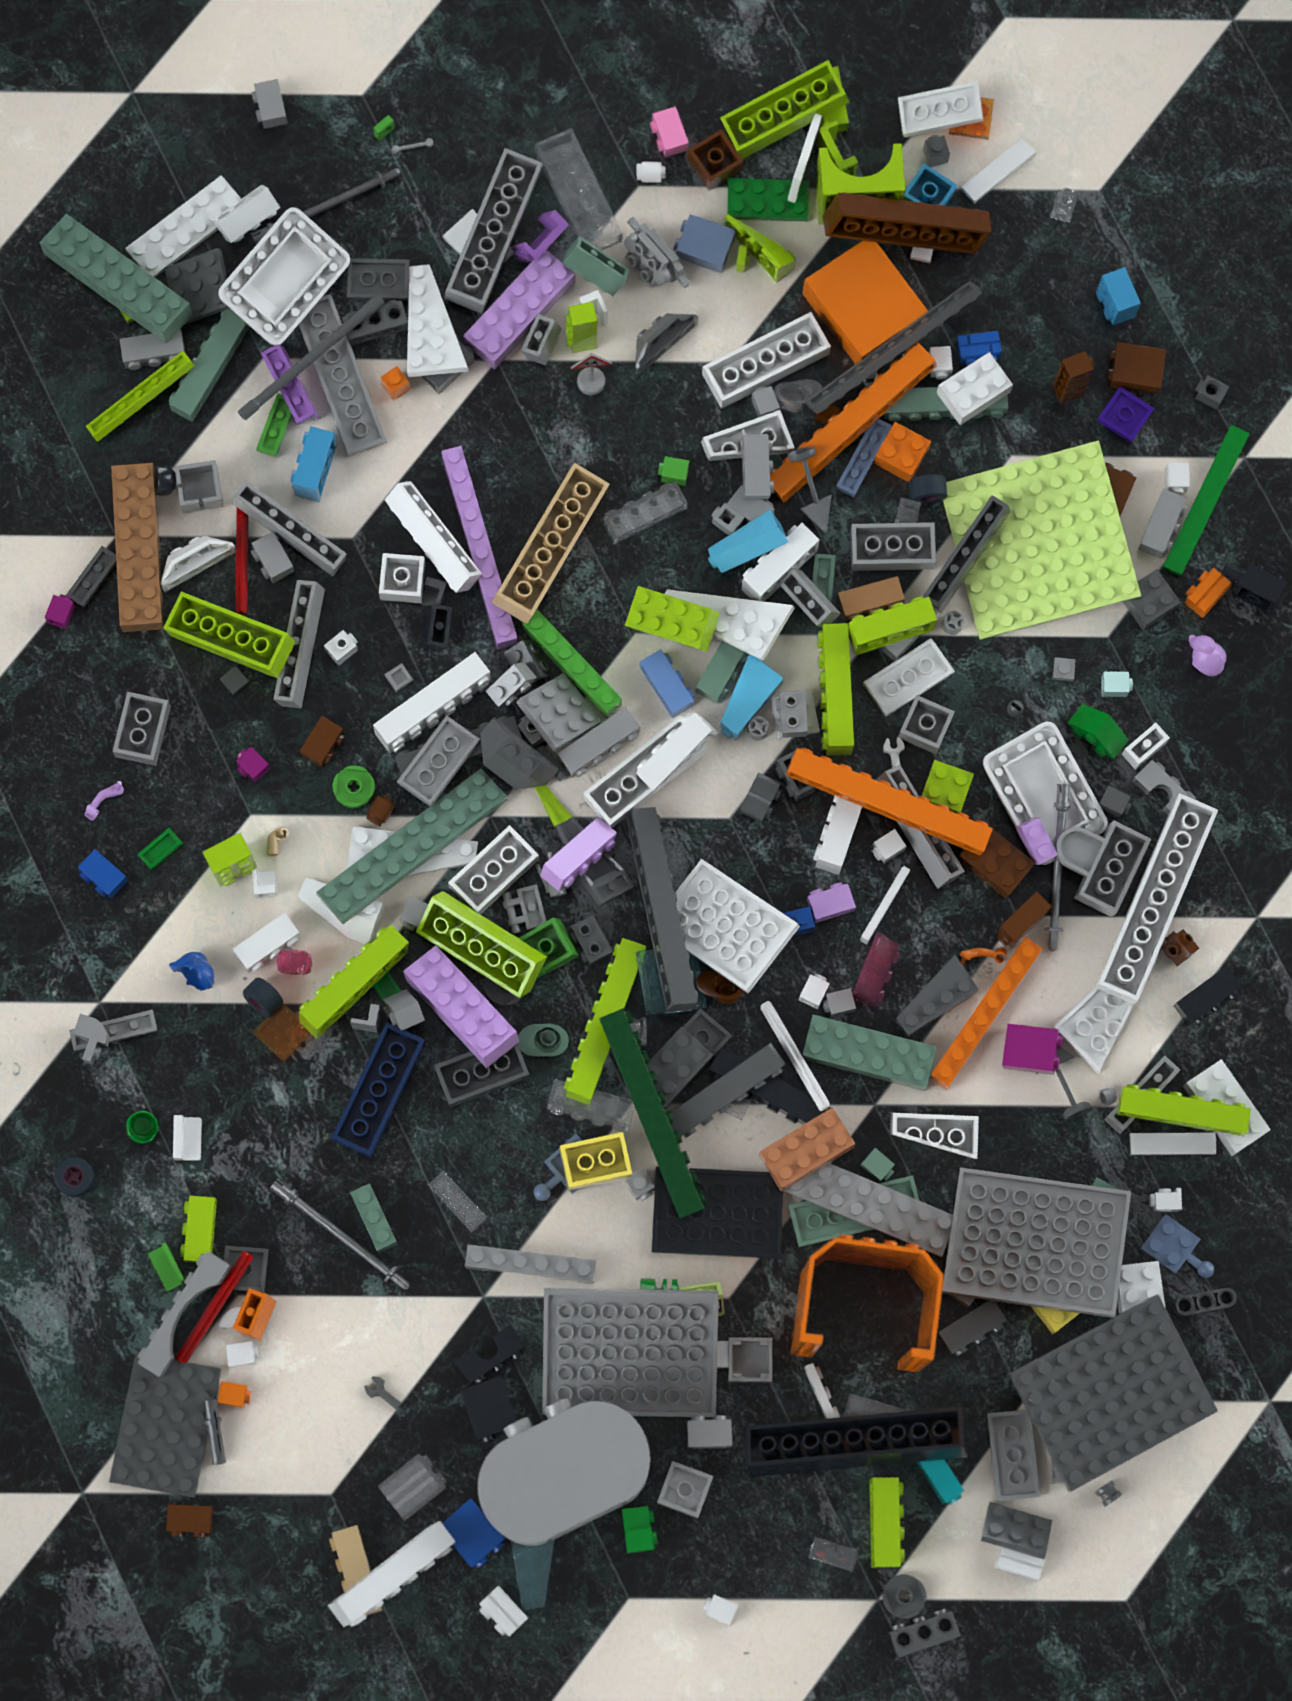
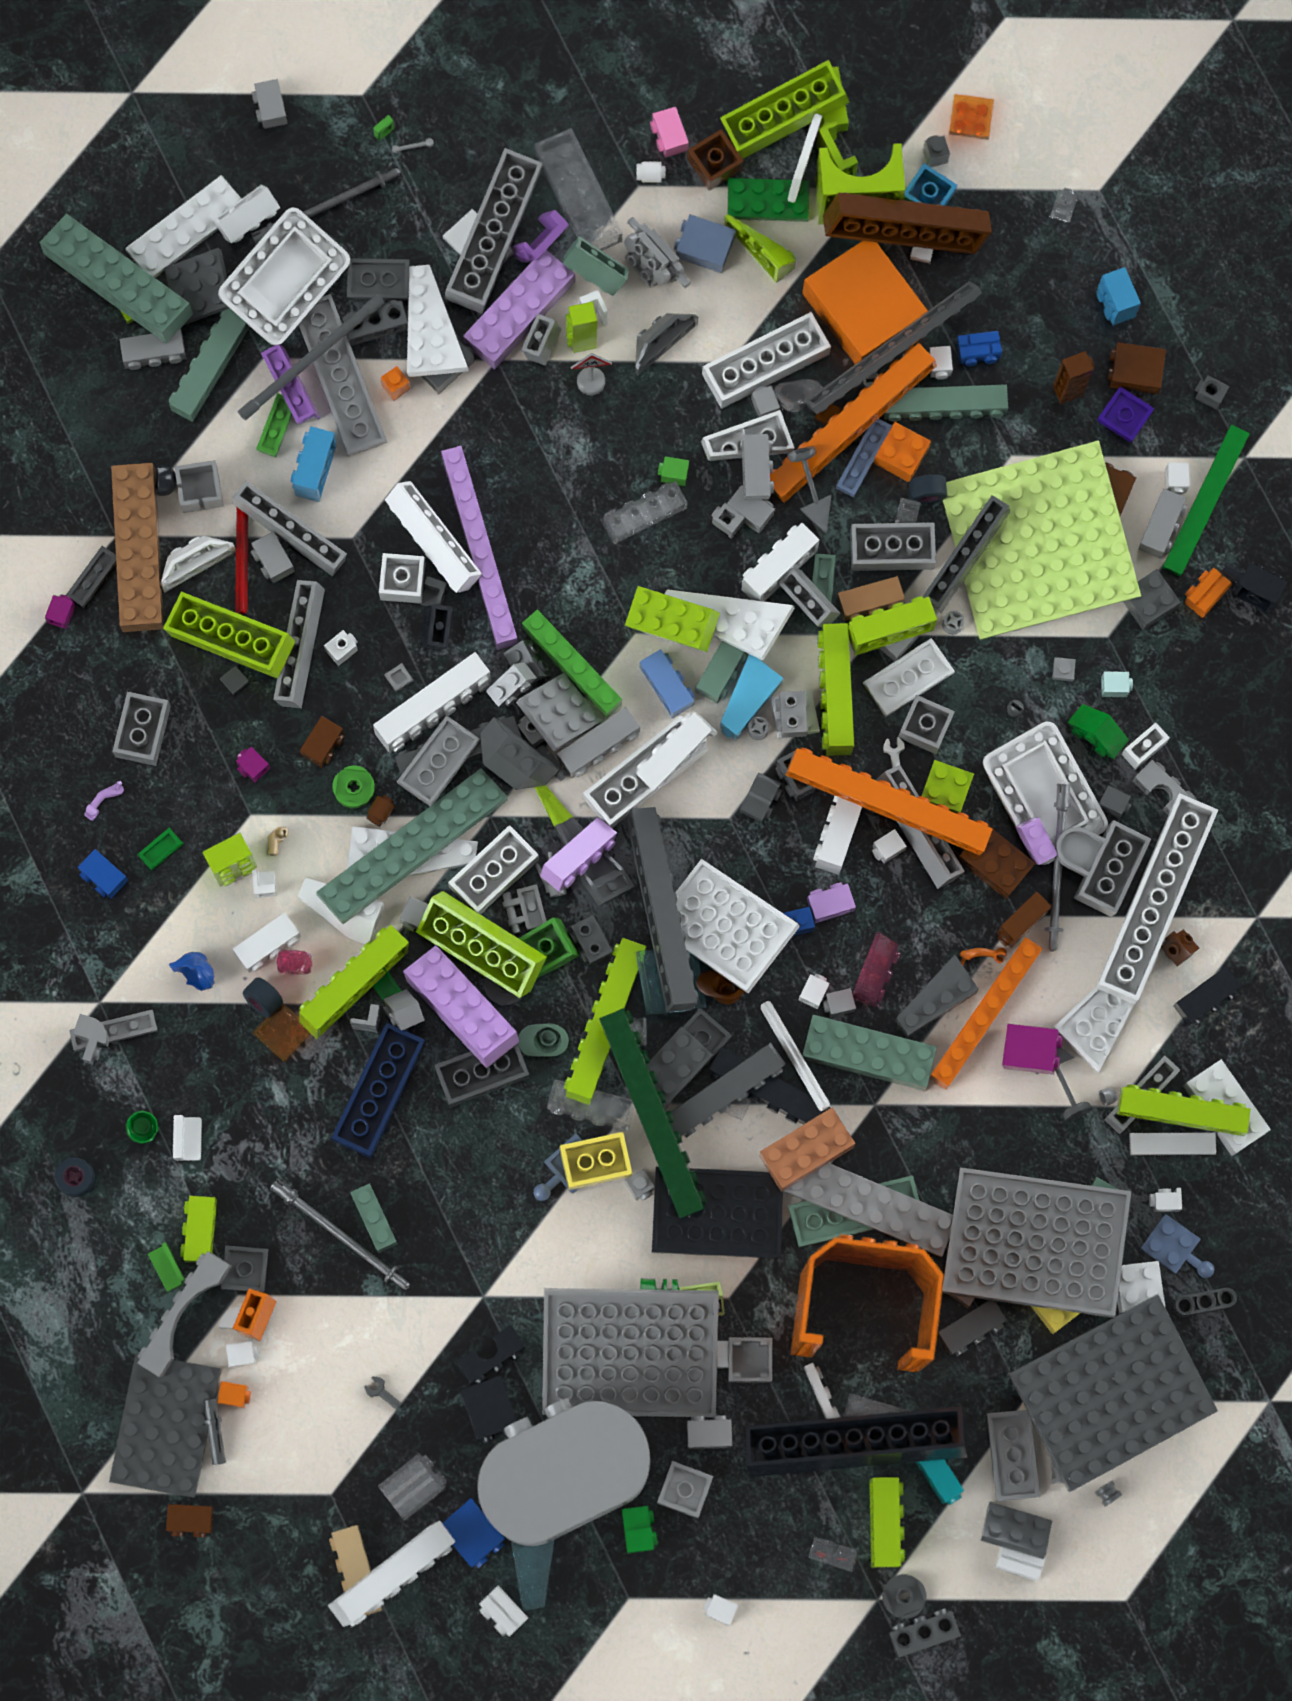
(140, 396): lime plate -> none
(214, 1307): red axle -> none
(457, 1201): clear plate -> none
(530, 1263): light grey arch -> none
(550, 543): tan brick -> none
(743, 259): lime plate -> none
(748, 542): medium azure slope -> none
(878, 1166): sand green brick -> none
(883, 907): white tile -> none
(940, 109): white plate -> none
(944, 1132): white wedge -> none
(974, 388): white brick -> none
(998, 170): white tile -> none
(1207, 655): lavender hair -> none

